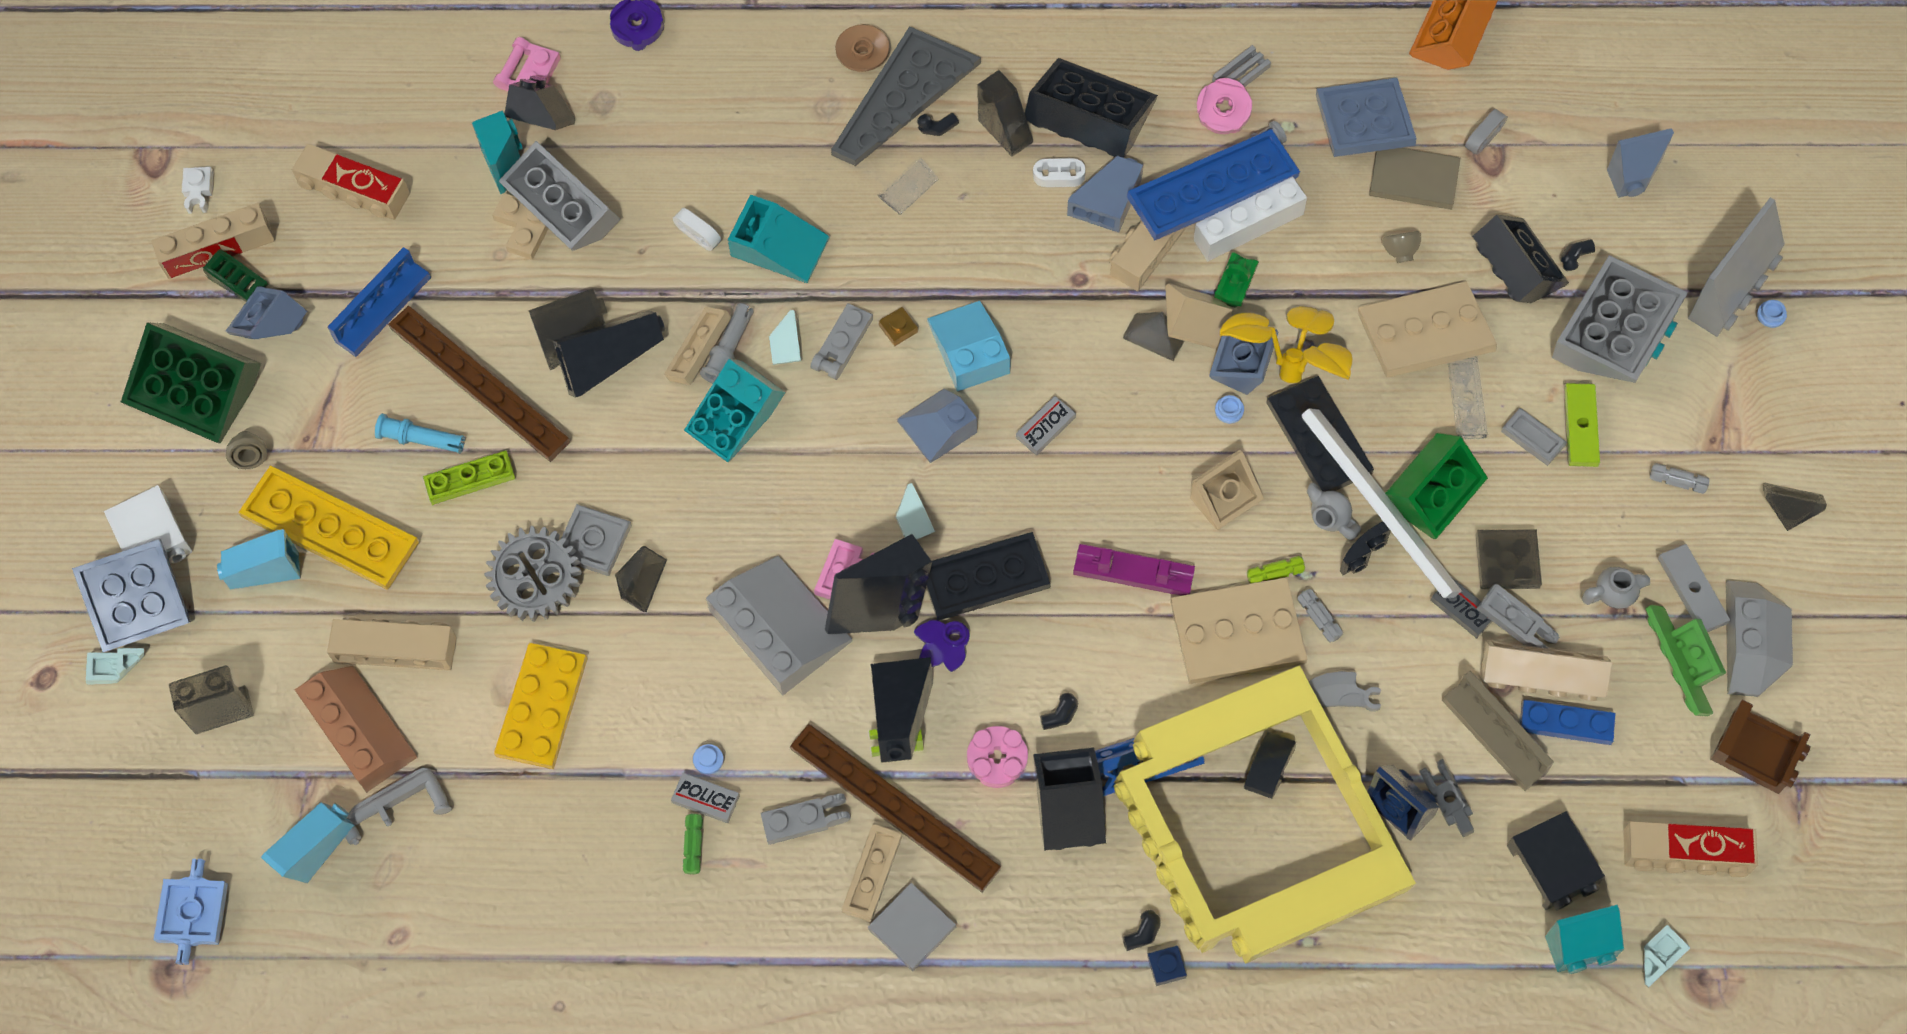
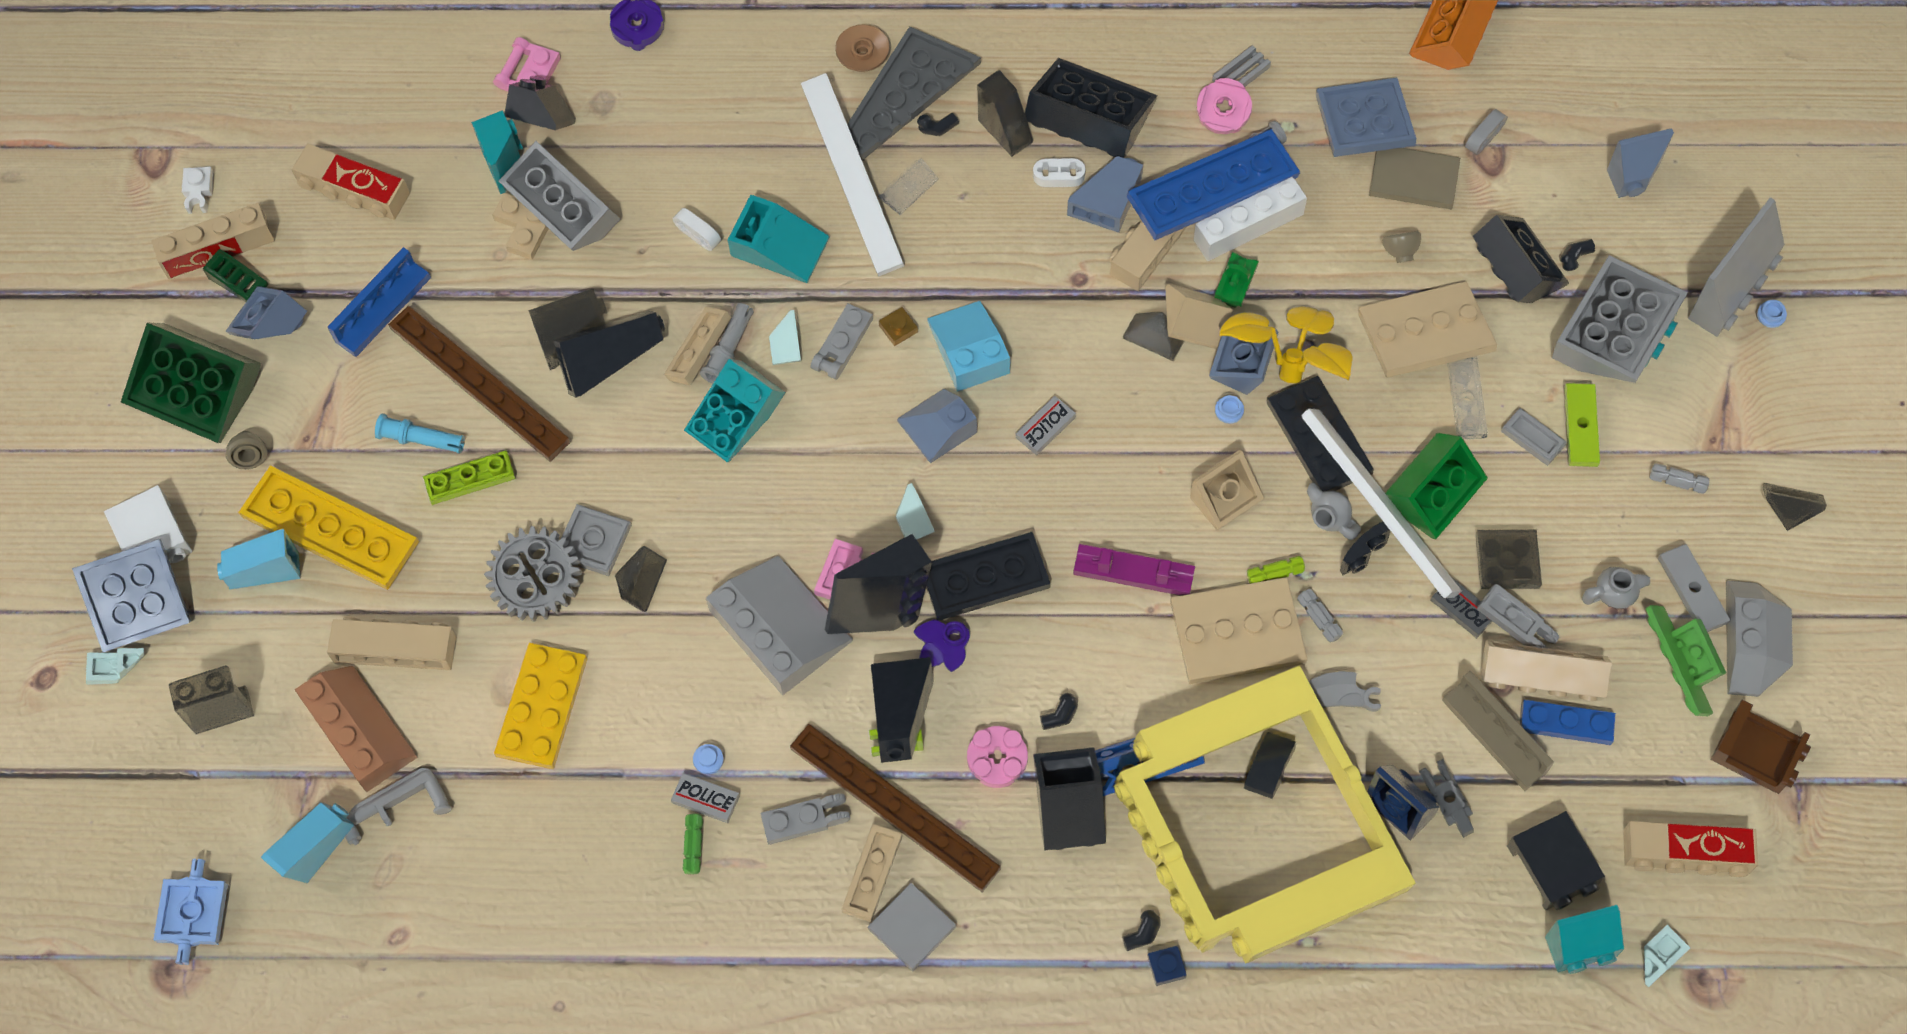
(852, 175): none -> white tile

